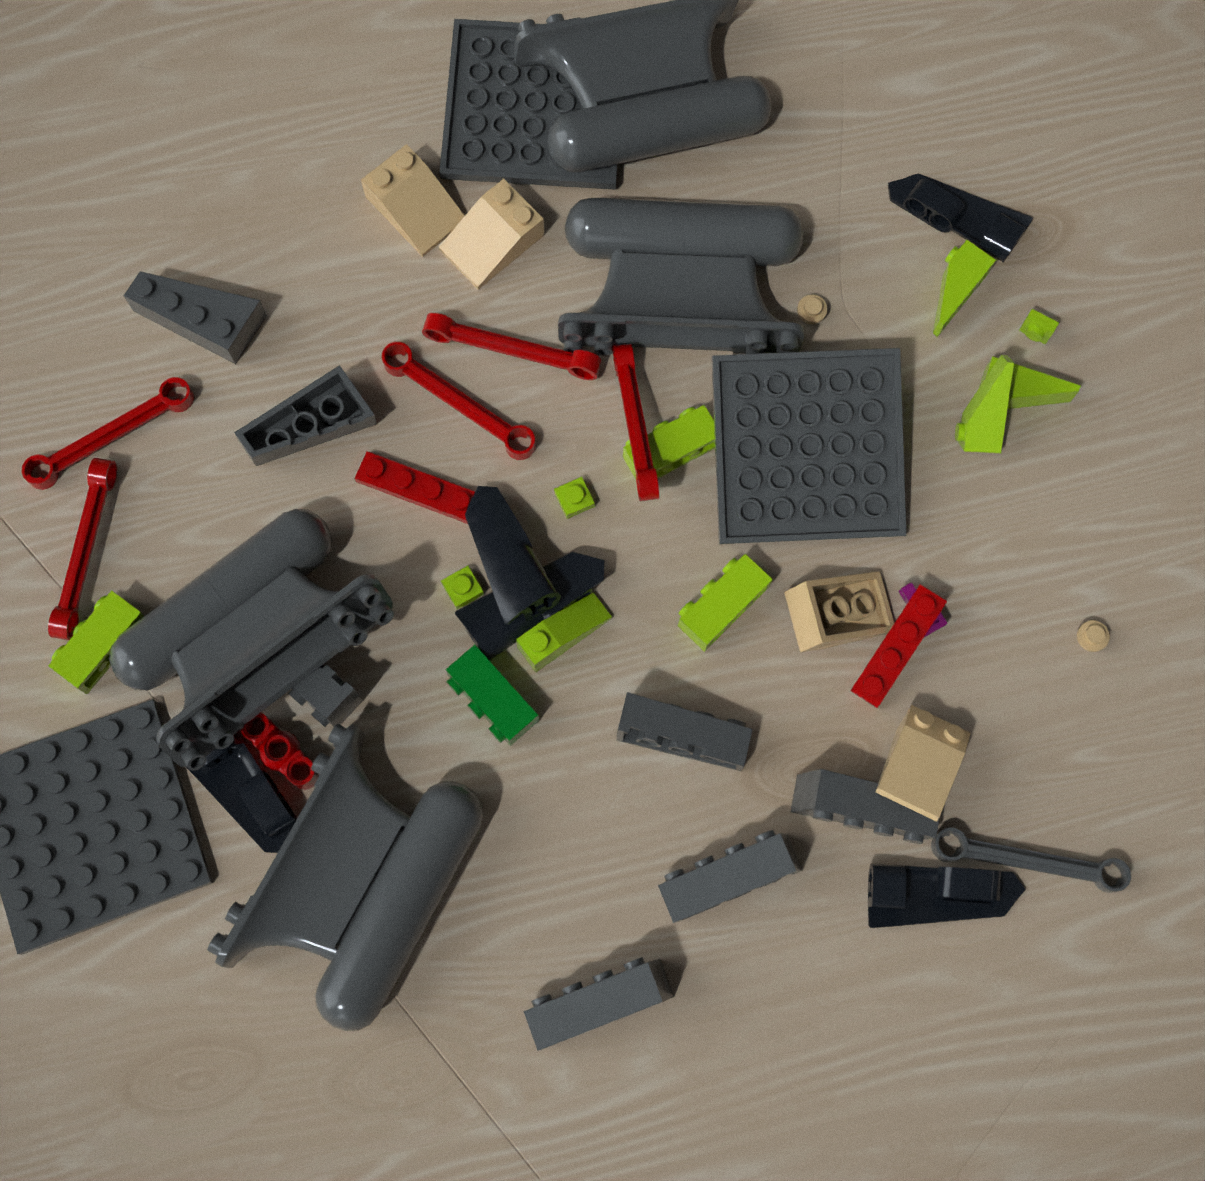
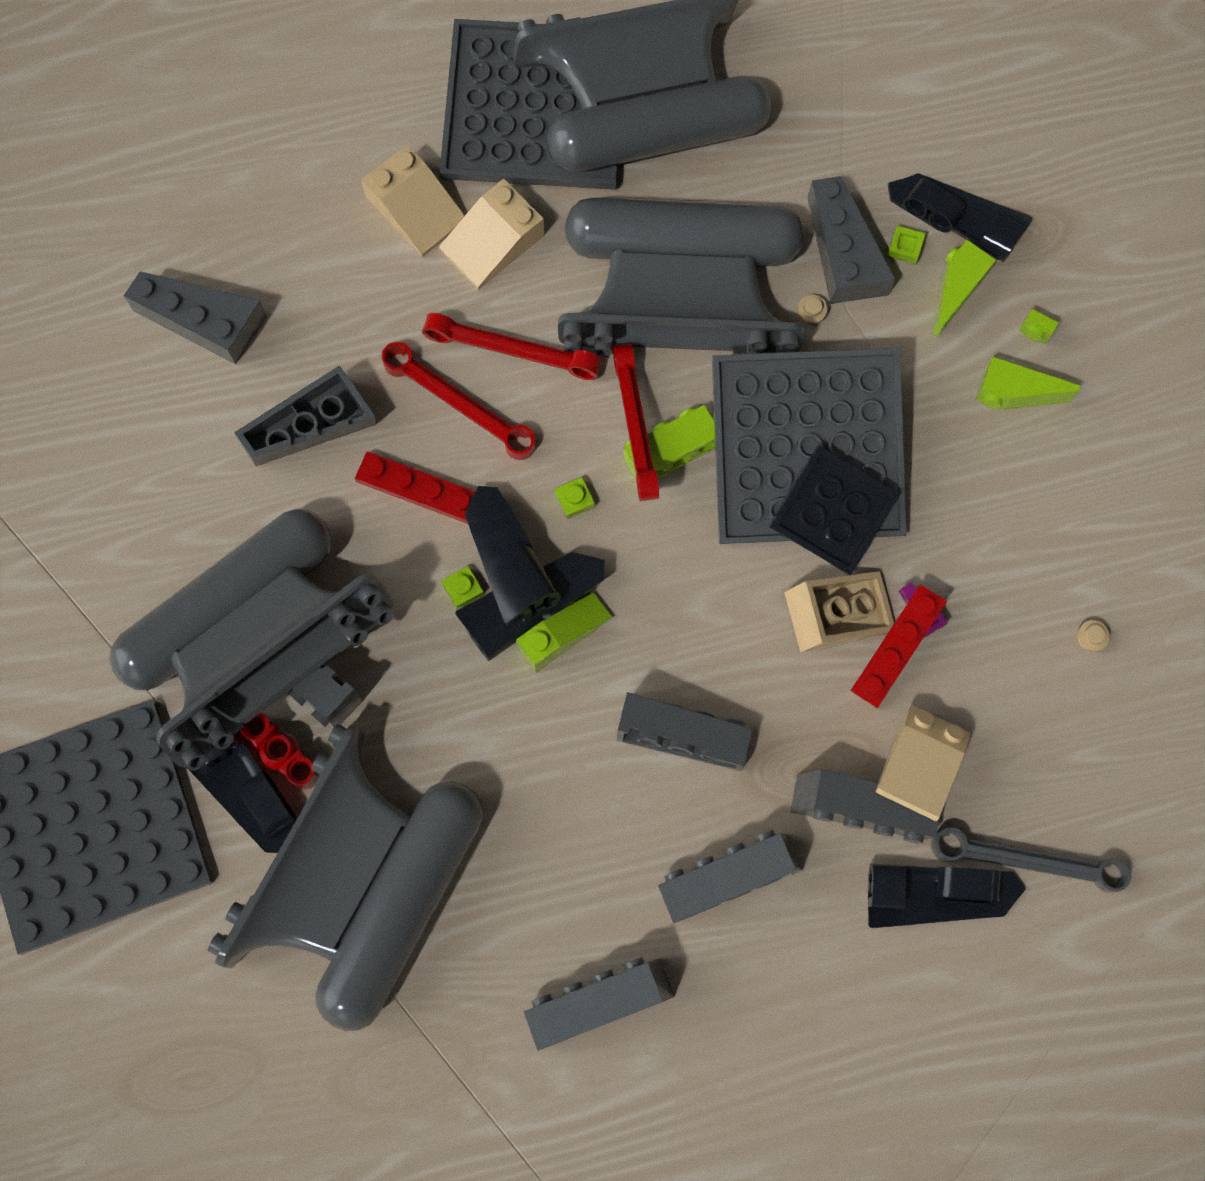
(65, 616): red piece -> none
(88, 651): lime brick -> none
(107, 433): red piece -> none
(491, 696): green brick -> none
(723, 601): lime brick -> none
(833, 510): none -> black plate
(846, 247): none -> dark grey wedge
(906, 244): none -> lime plate
(986, 413): lime slope -> none

